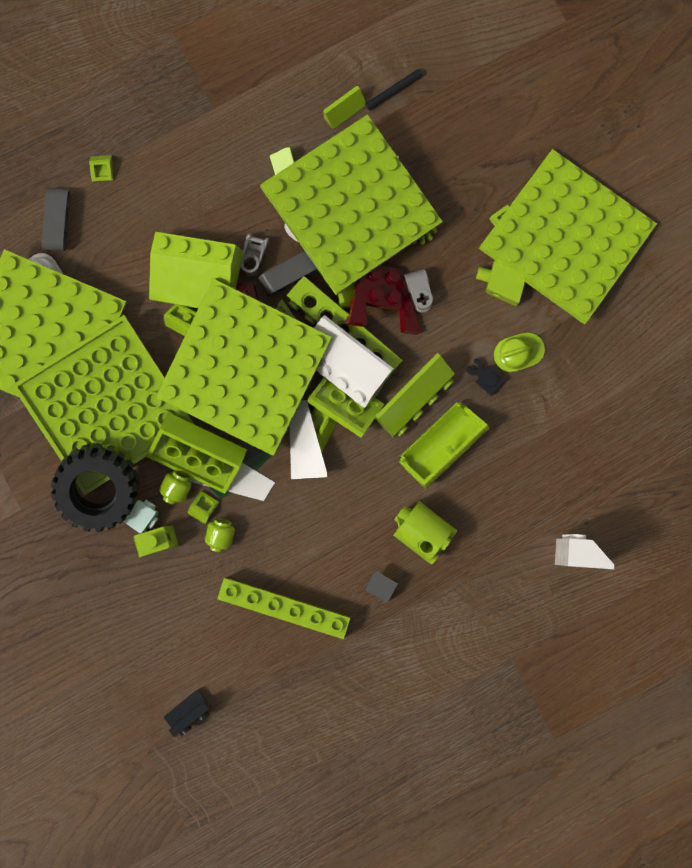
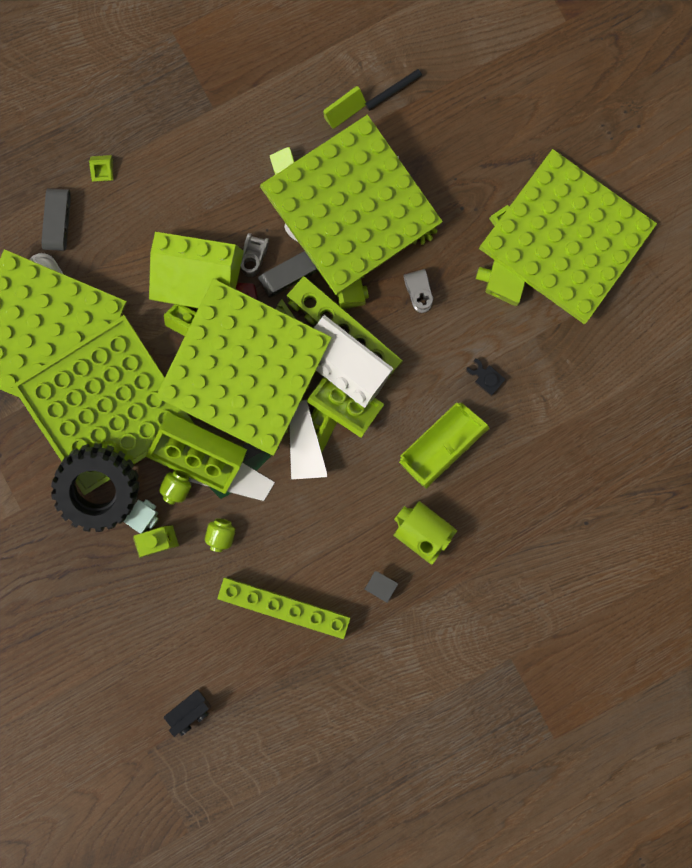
(203, 507): lime slope -> none
(386, 290): dark red wing -> none
(415, 395): lime slope -> none
(519, 352): lime piece -> none
(579, 552): white slope -> none

